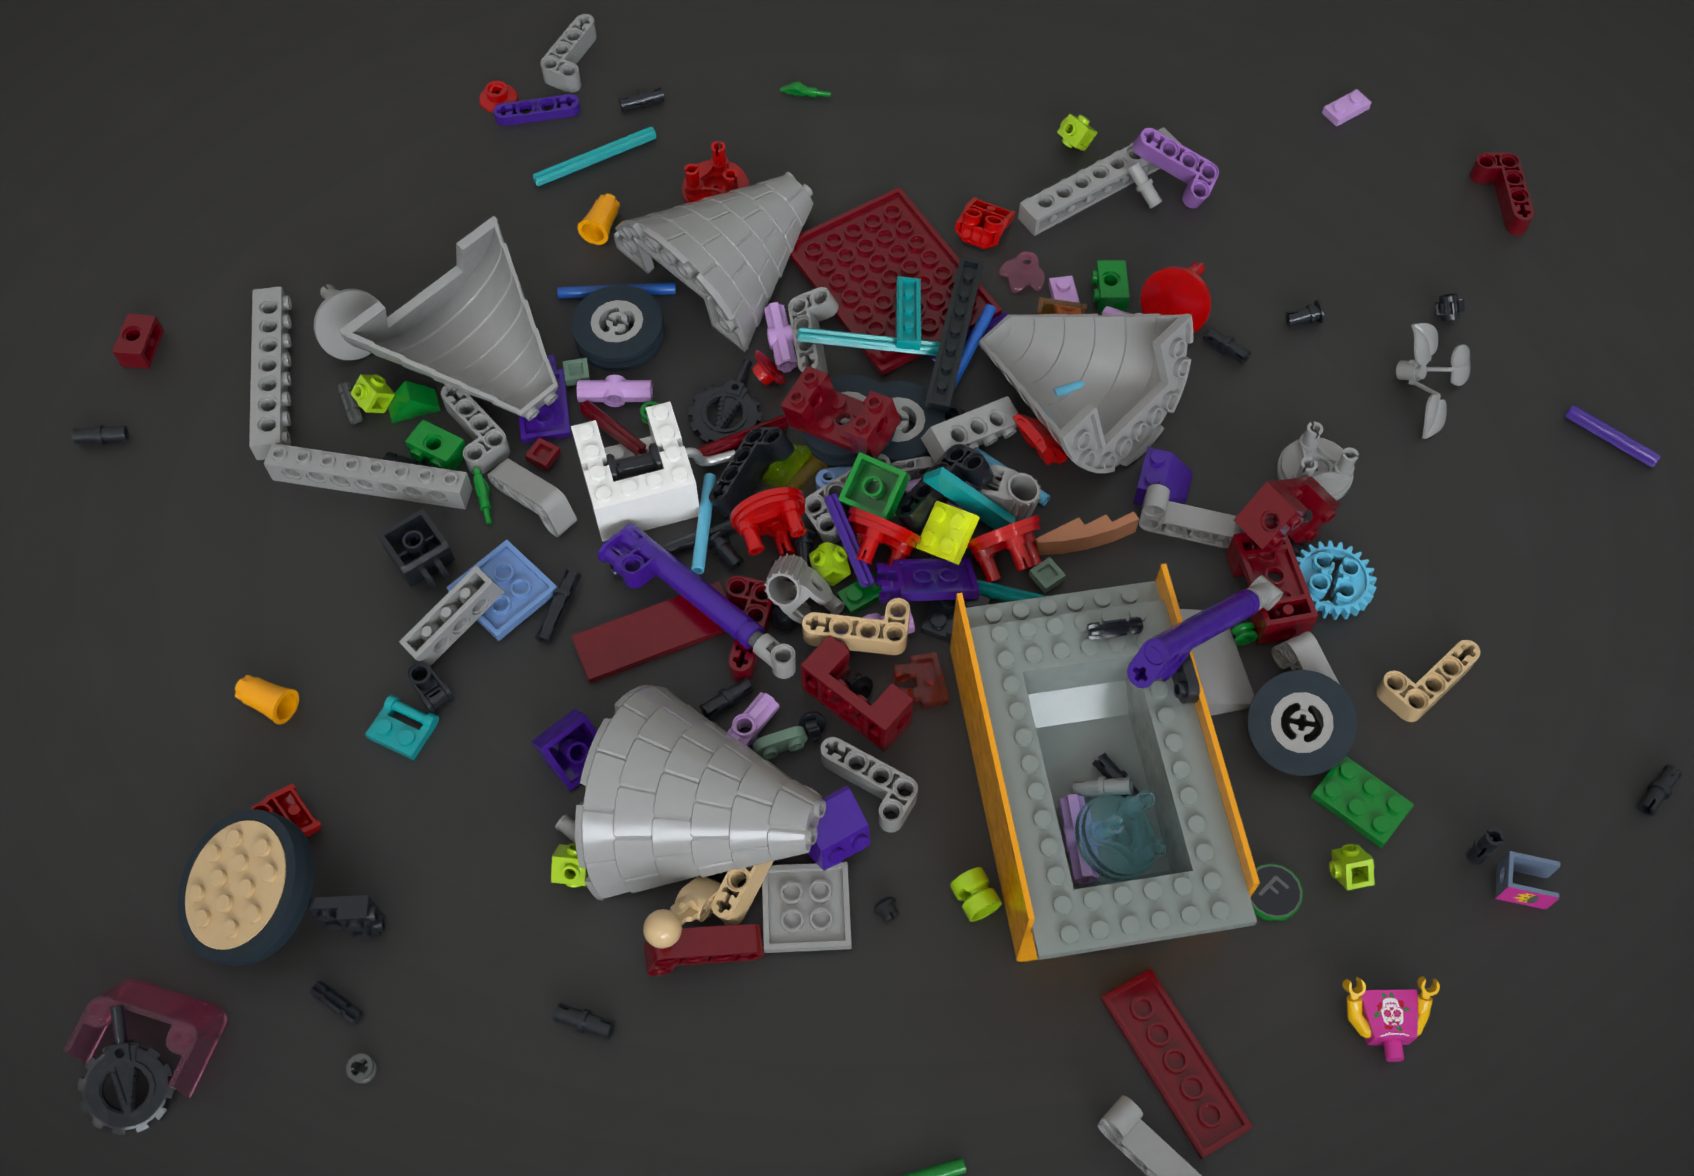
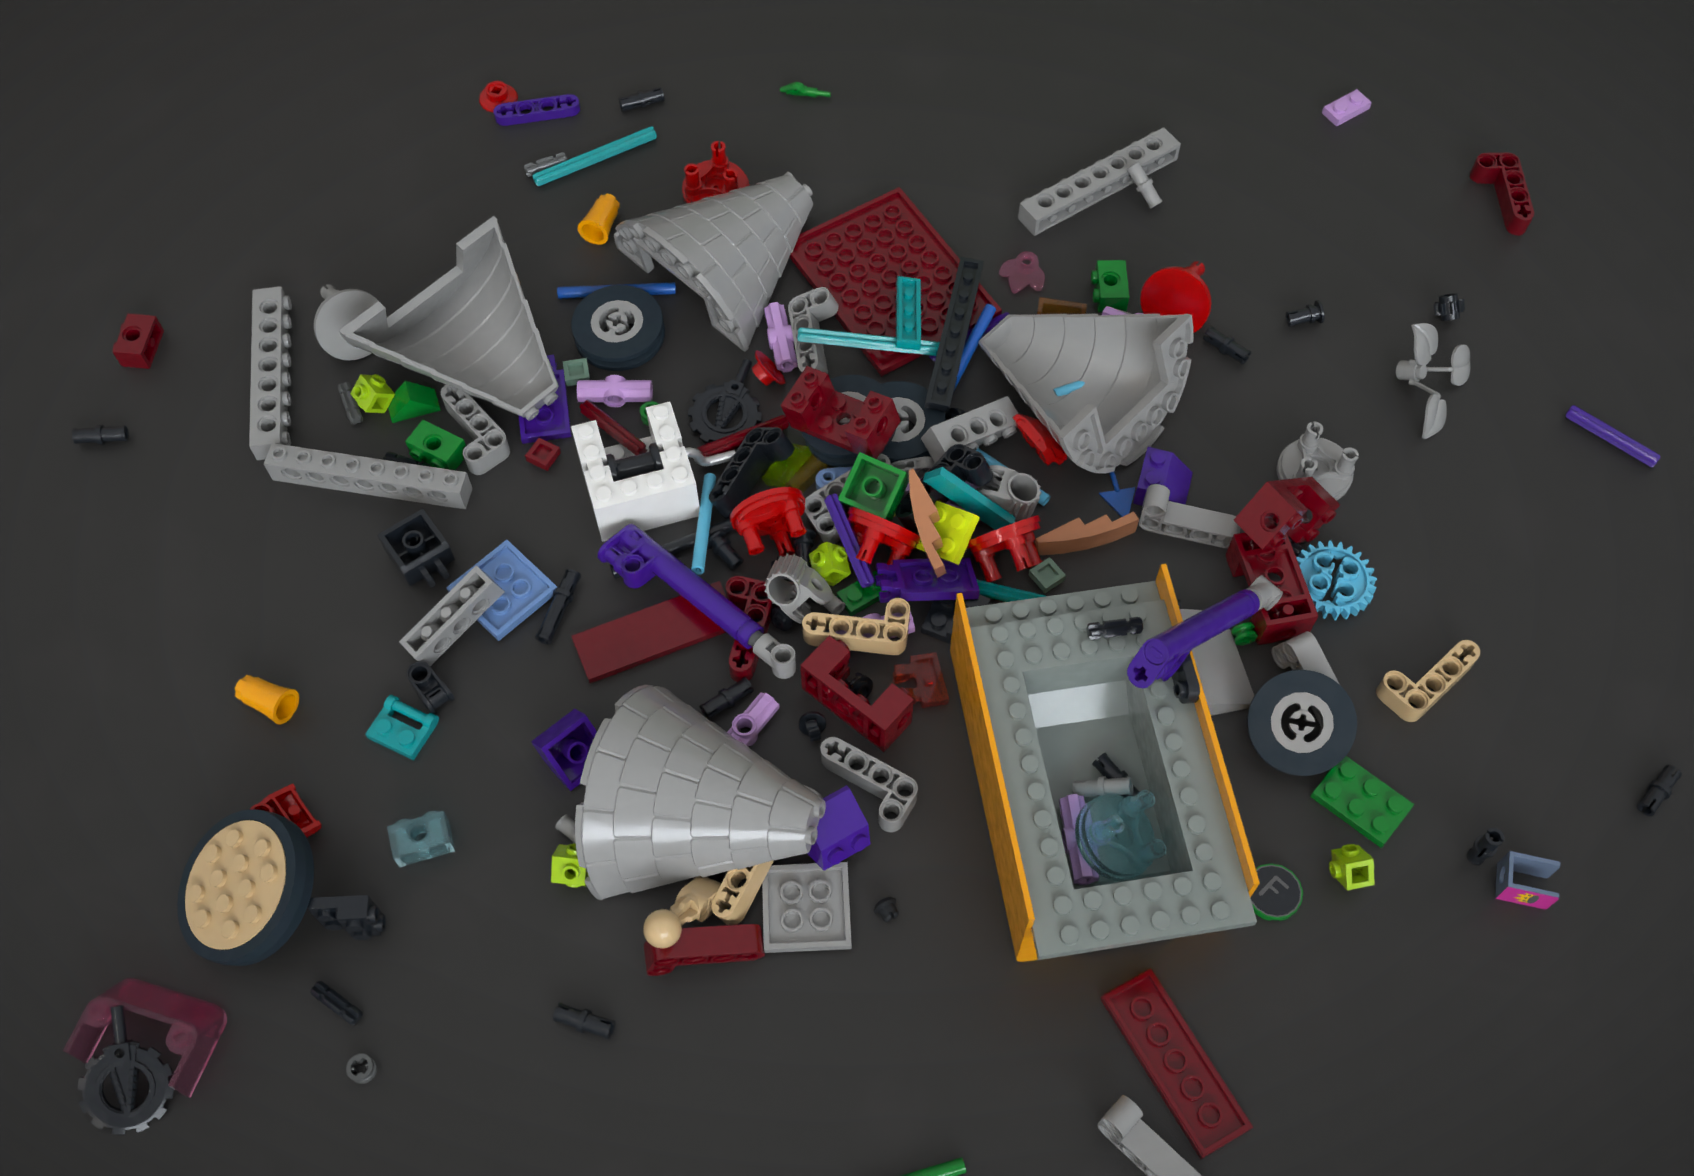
(435, 843): none -> clear light blue brick
(483, 491): green hand -> none
(535, 495): light grey beam -> none
(544, 163): none -> dark grey axle
(560, 61): light grey beam -> none
(772, 744): sand green plate -> none
(925, 516): none -> nougat slope
(974, 891): lime wheel -> none
(983, 223): red slope -> none
(1063, 289): lavender plate -> none
(1076, 132): lime brick -> none
(1119, 499): none -> blue piece
(1151, 147): medium lavender beam -> none
(1389, 1016): torso -> none

